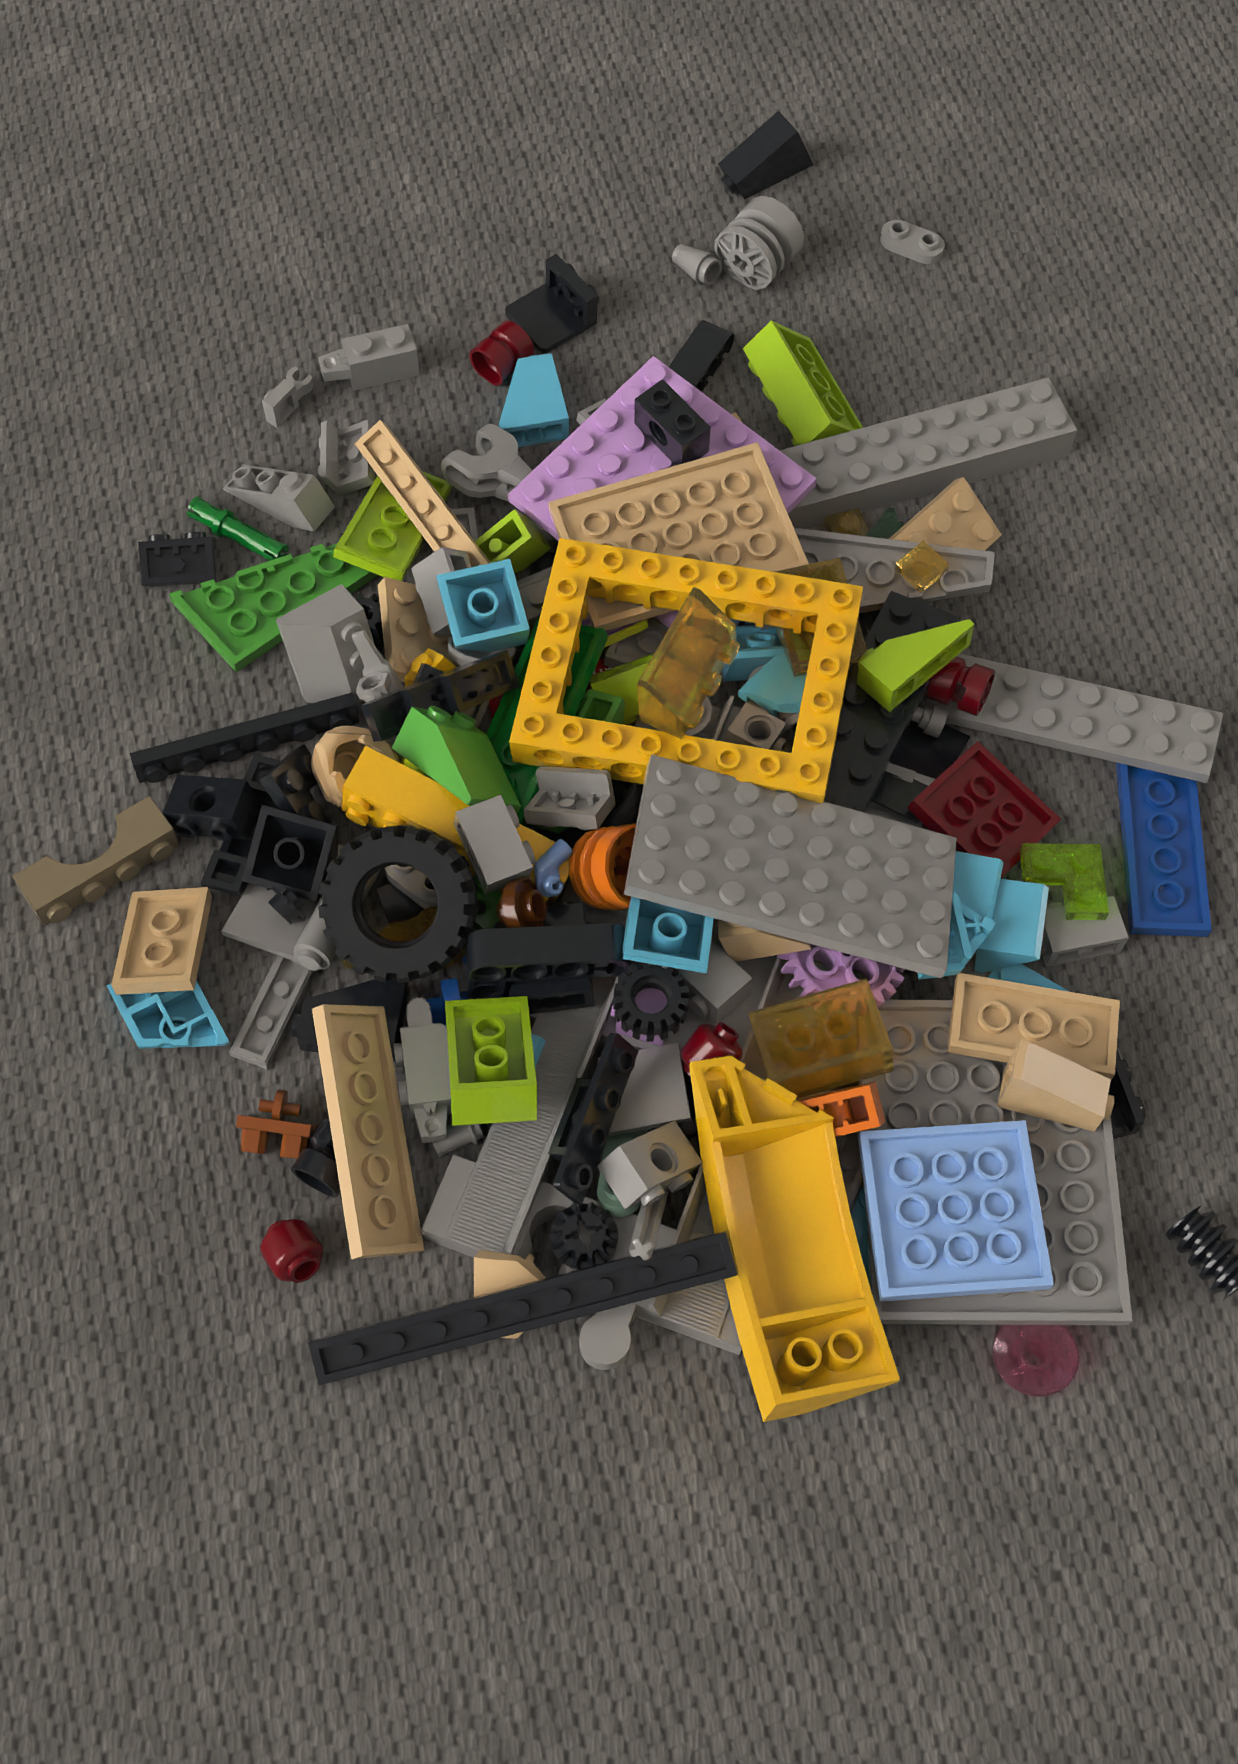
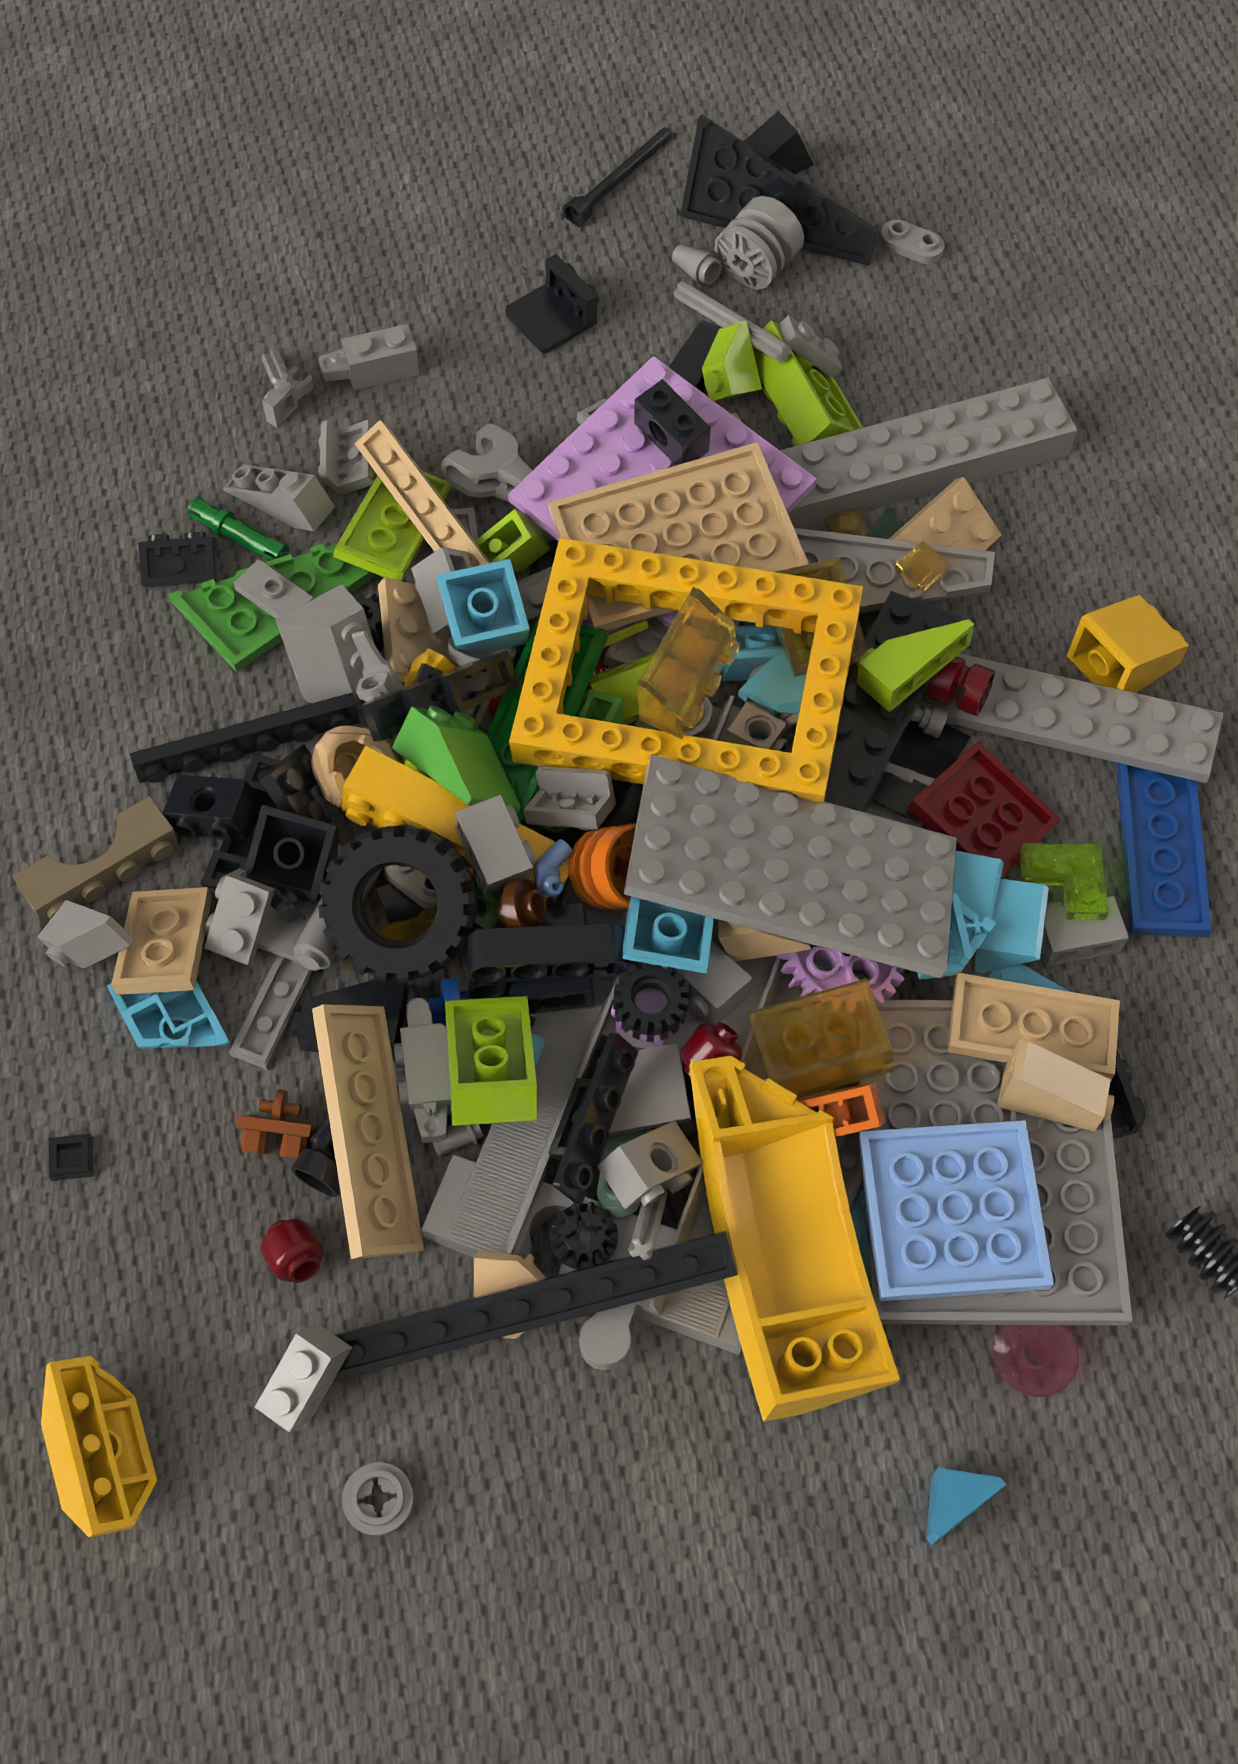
(70, 1157): none -> black tile
(82, 936): none -> light grey slope
(95, 1446): none -> yellow wedge
(238, 917): none -> light grey bracket
(270, 590): none -> light grey plate
(277, 370): none -> light grey axle
(303, 1377): none -> brick
(361, 1486): none -> light grey gear
(497, 356): dark red wheel -> none
(535, 403): medium azure slope -> none
(579, 208): none -> black piece
(724, 317): none -> light grey axle
(730, 173): none -> black wing
(731, 364): none -> lime slope
(810, 346): none -> light grey plate
(955, 1497): none -> dark azure slope
(1126, 645): none -> yellow slope

